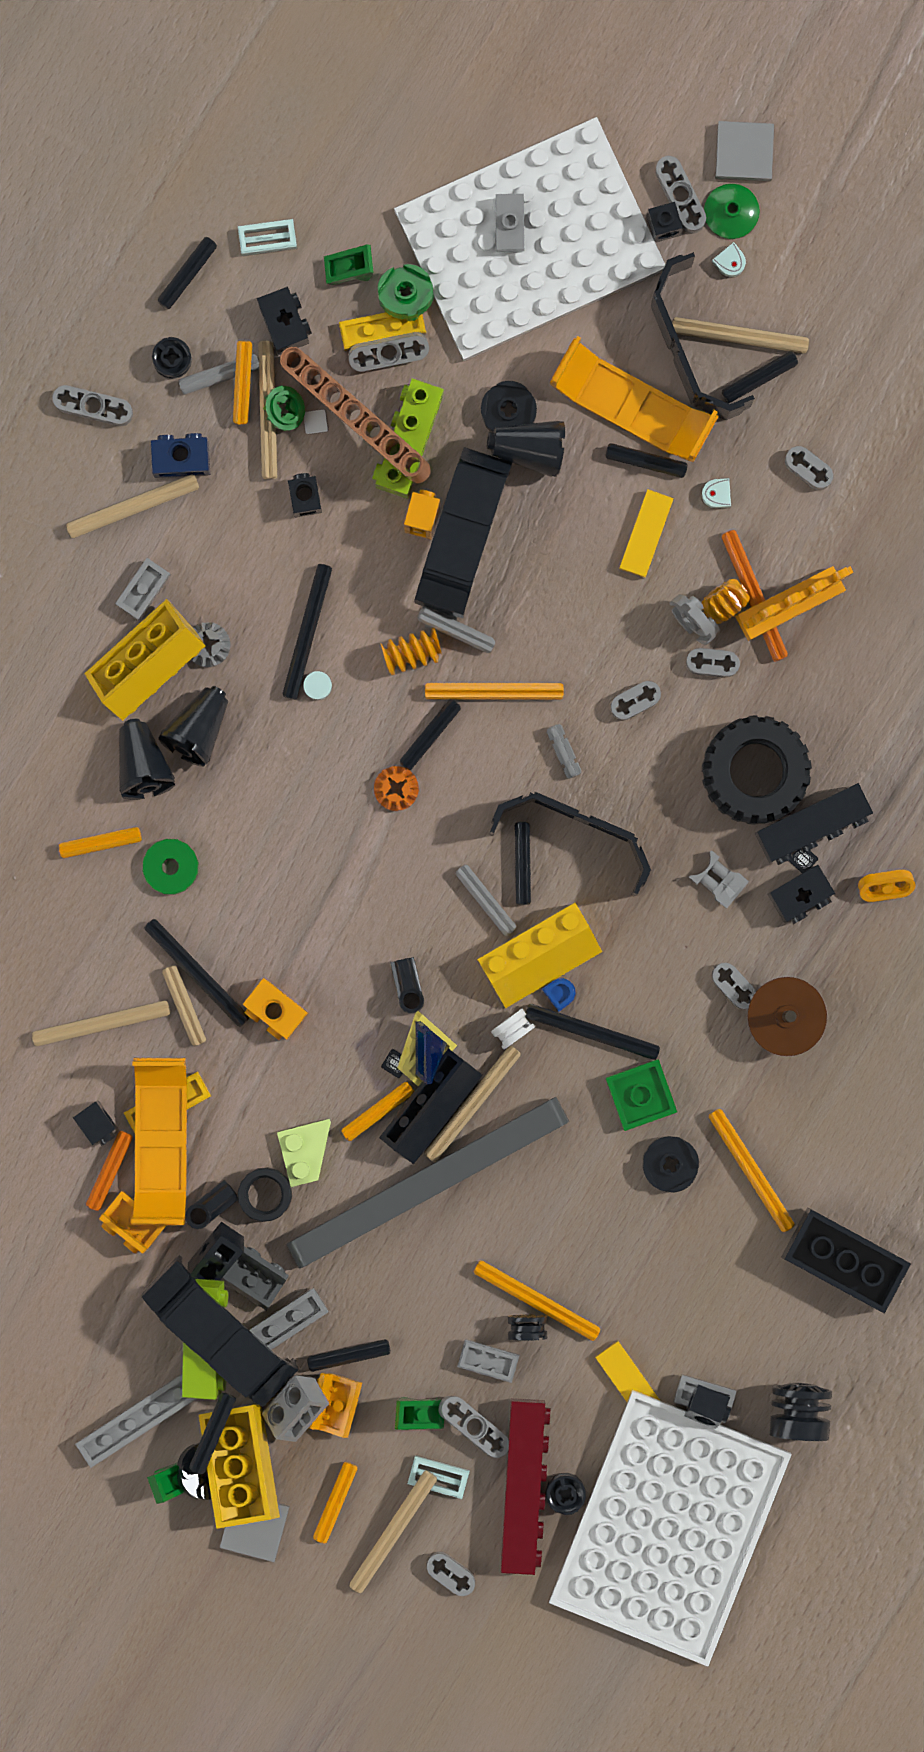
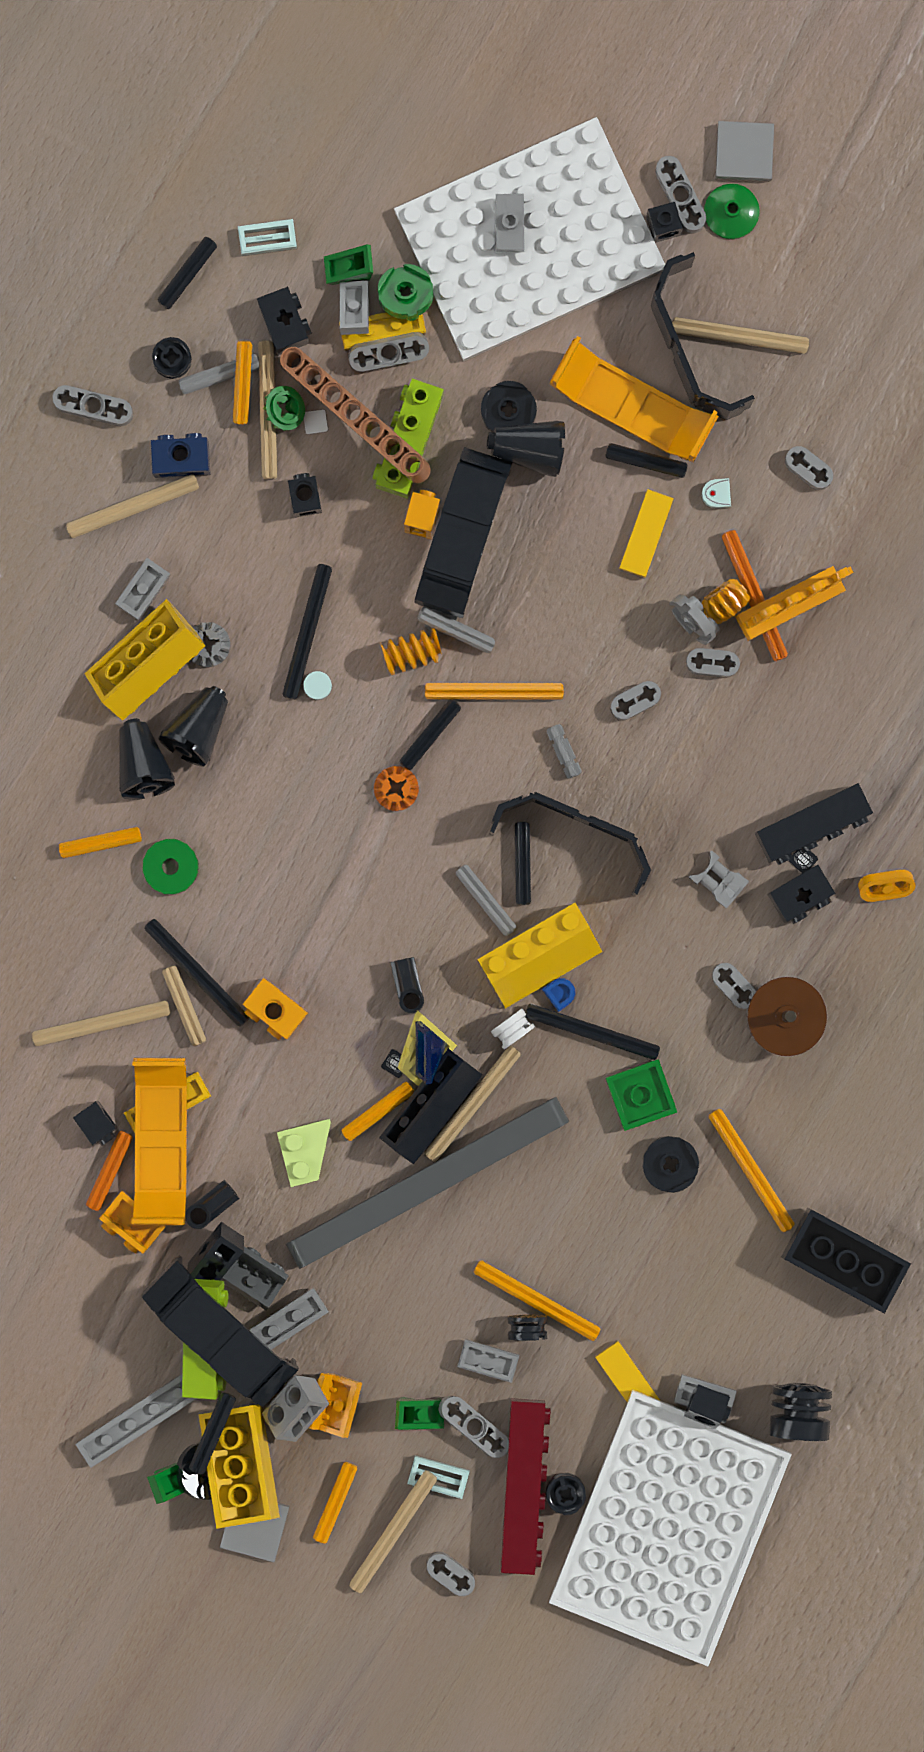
(251, 1211): black tyre -> none
(348, 1355): black axle -> none
(354, 307): none -> light grey plate
(730, 261): light aqua tile -> none
(759, 377): black axle -> none
(792, 756): black tyre -> none

